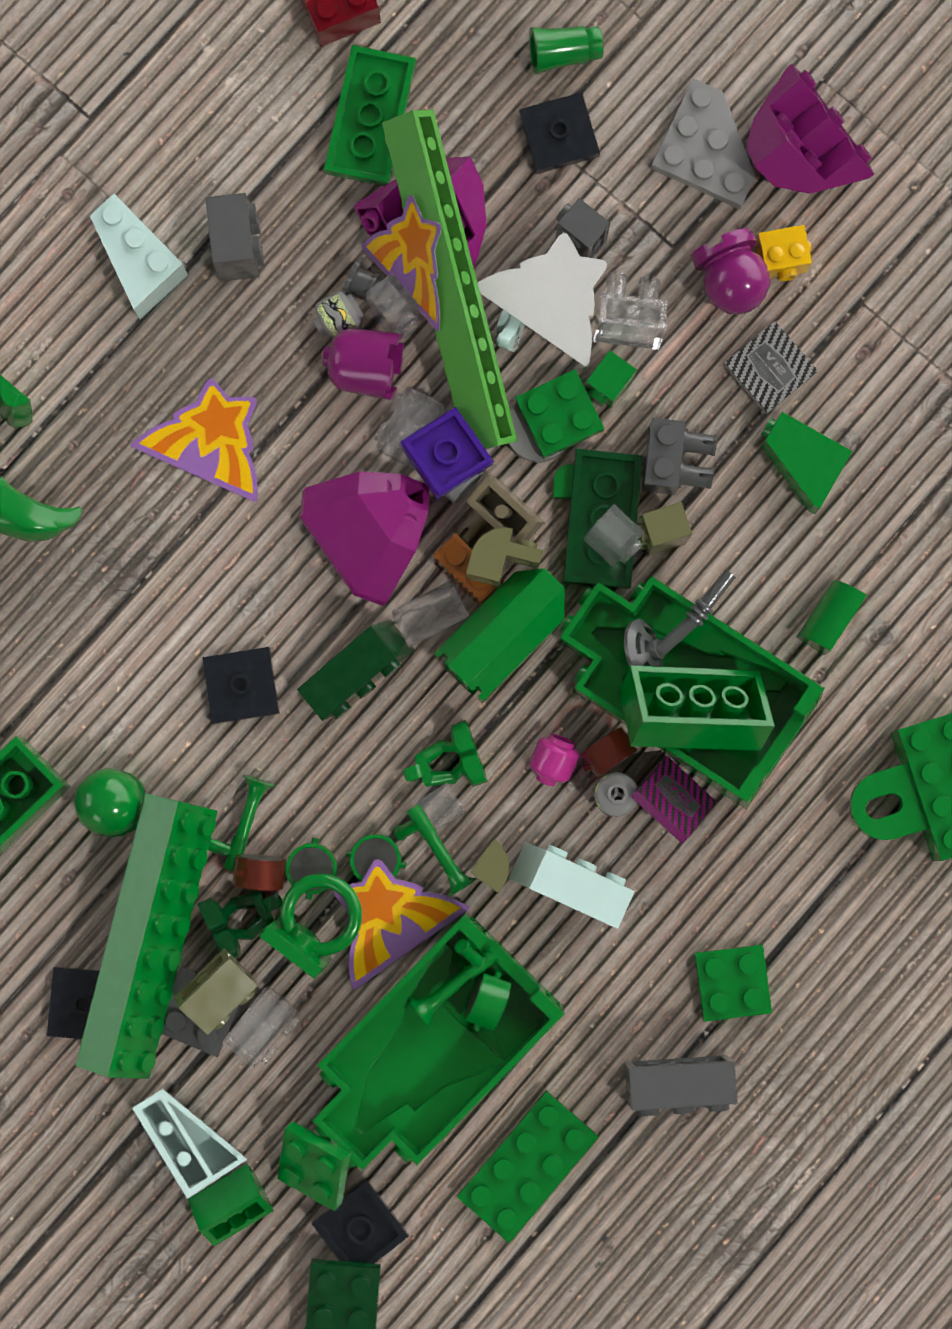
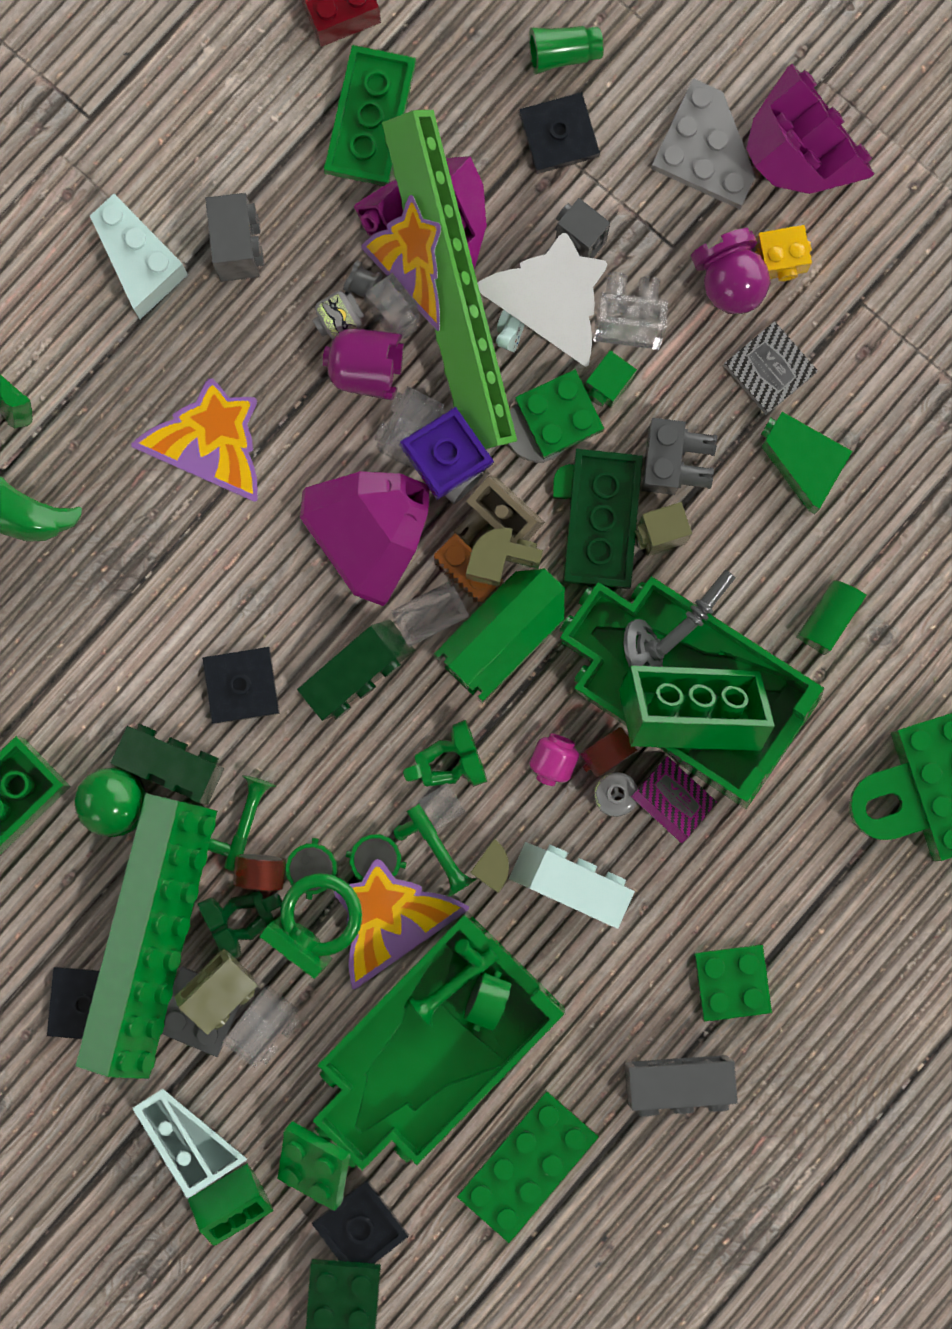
(168, 763): none -> dark green wedge
(615, 536): clear piece -> none

